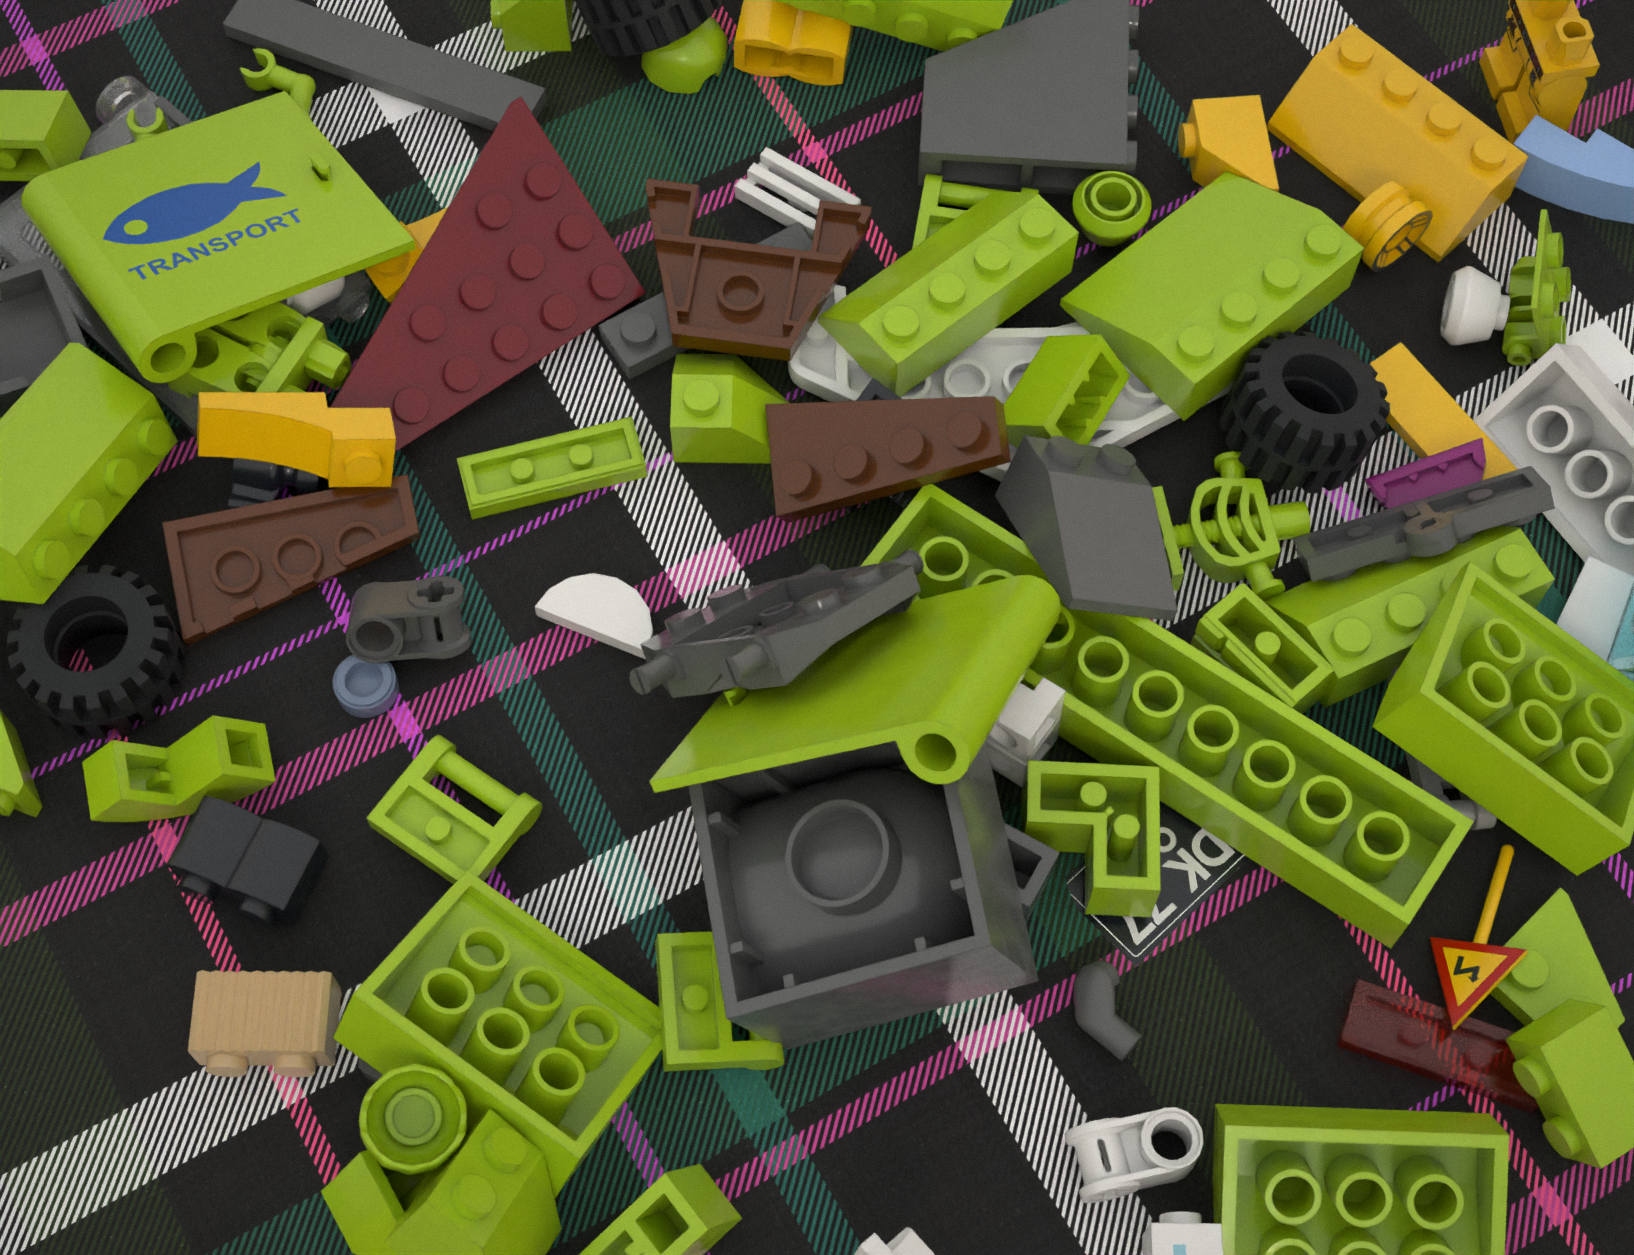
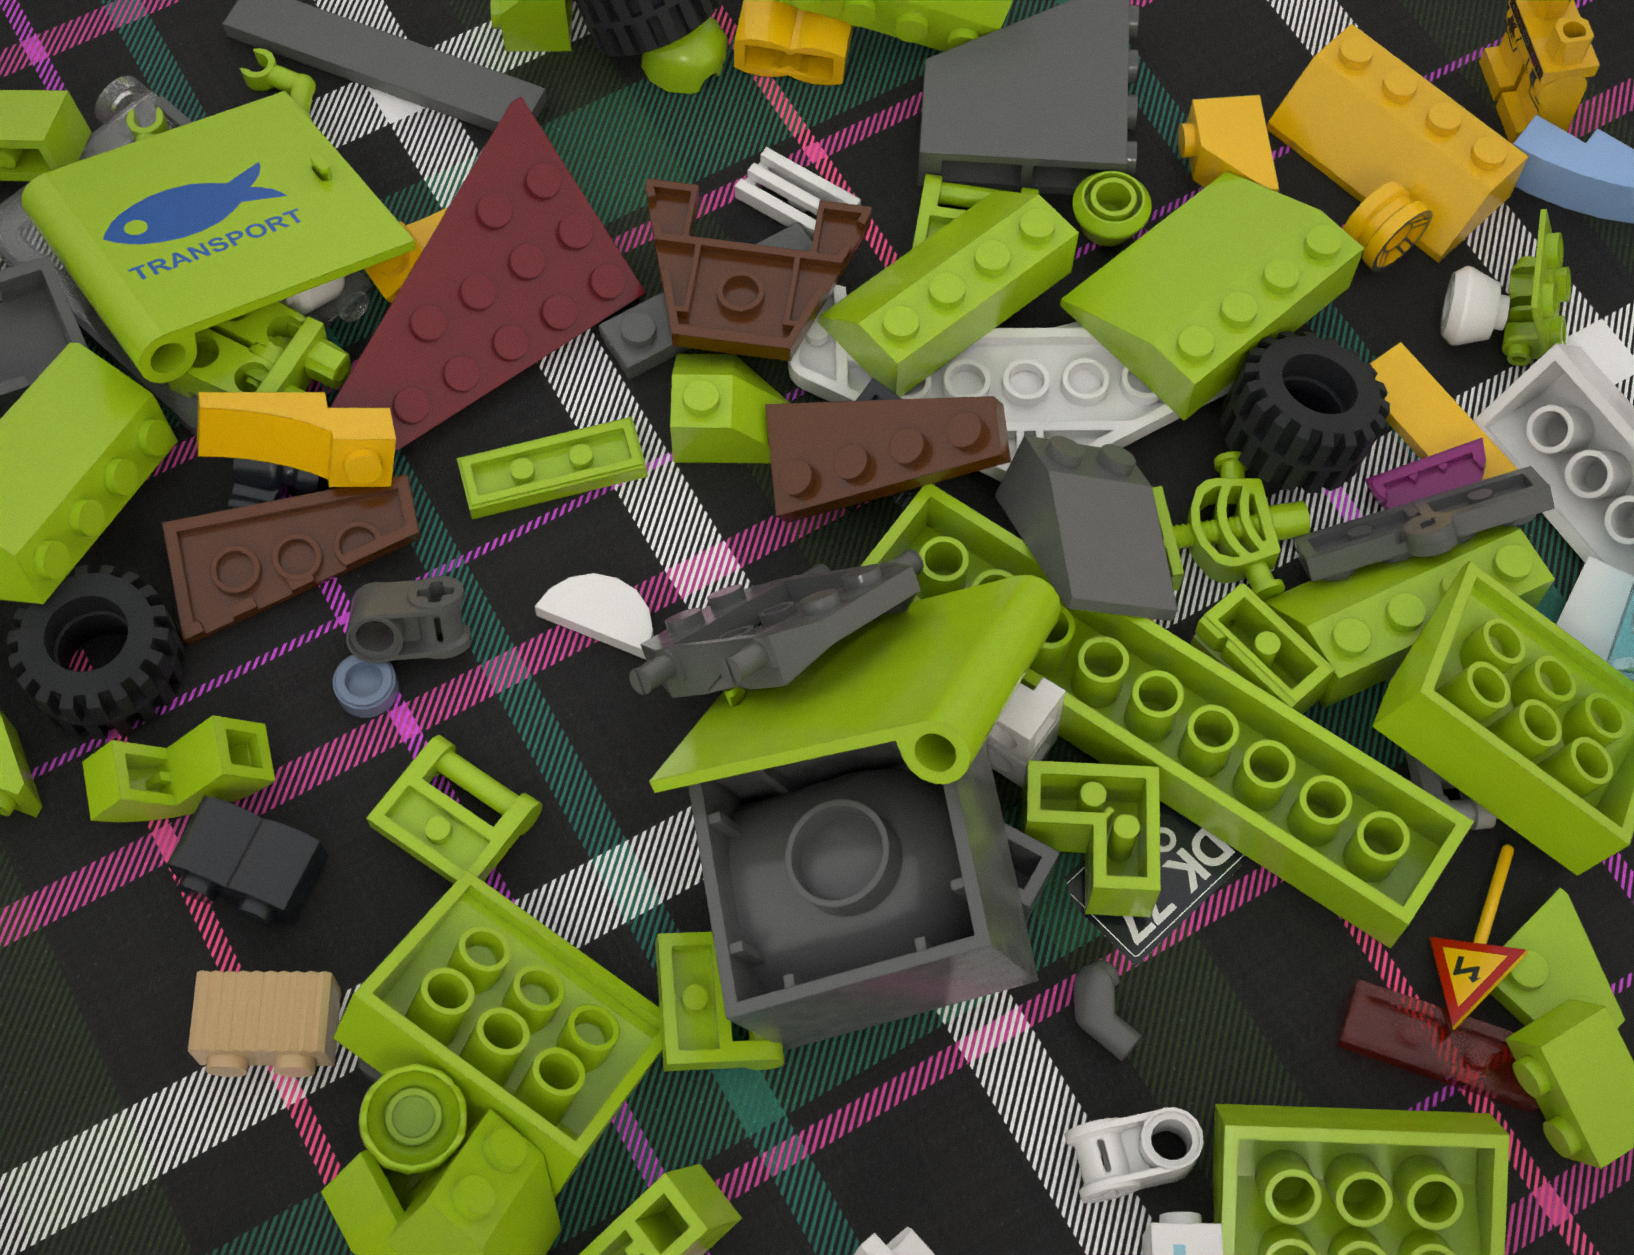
(1065, 390): lime brick -> none

